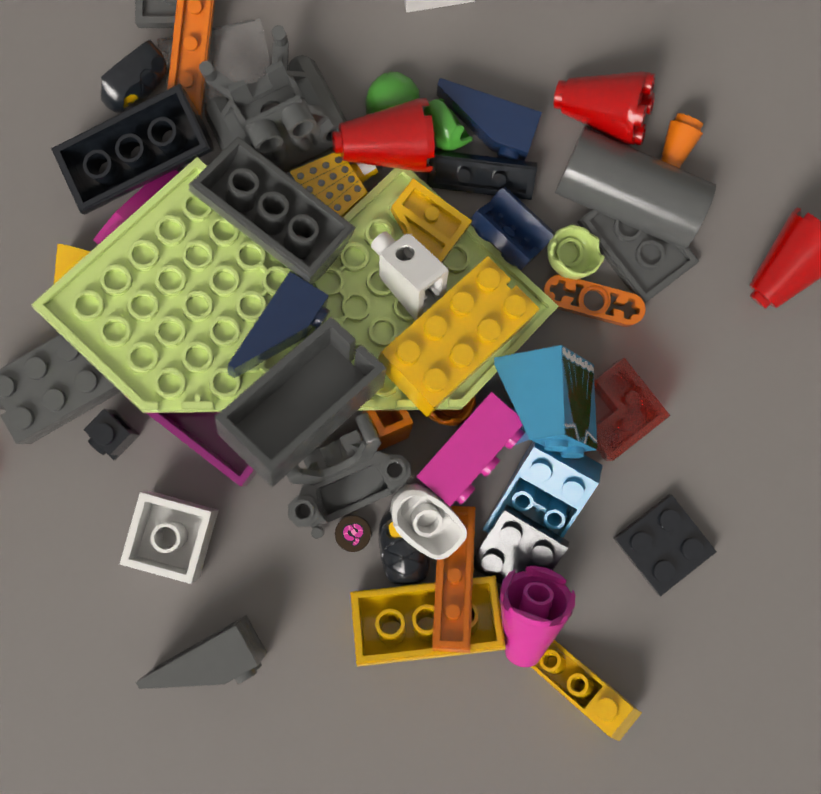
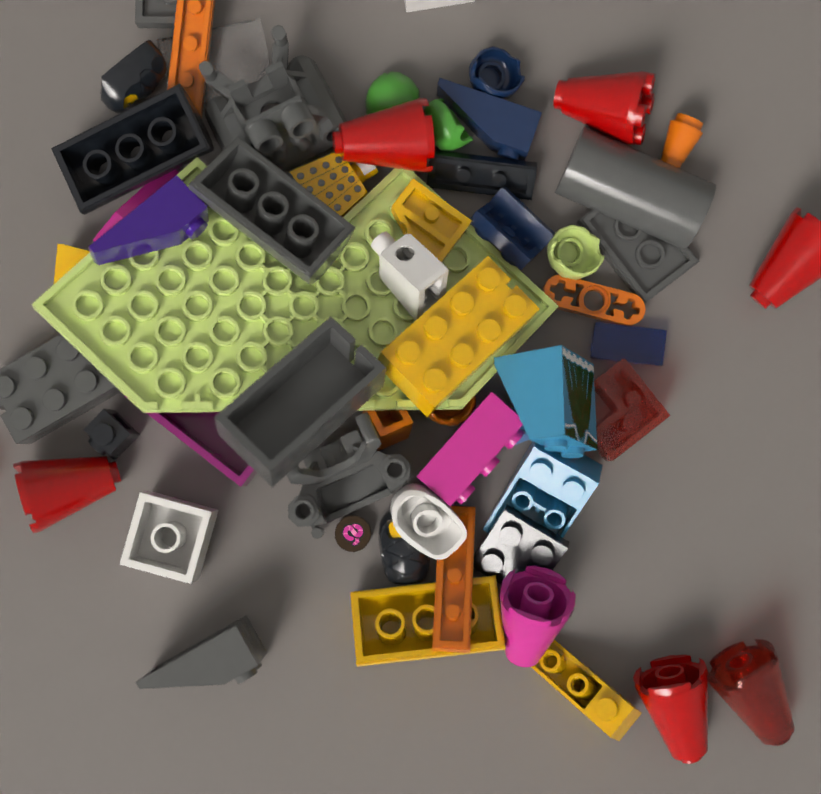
(63, 486): none -> red cone
(156, 224): none -> dark purple slope
(285, 321): dark blue slope -> none
(495, 73): none -> dark blue hair
(634, 343): none -> clear blue tile
(665, 545): black plate -> none
(678, 704): none -> red cone
(754, 689): none -> clear red cone

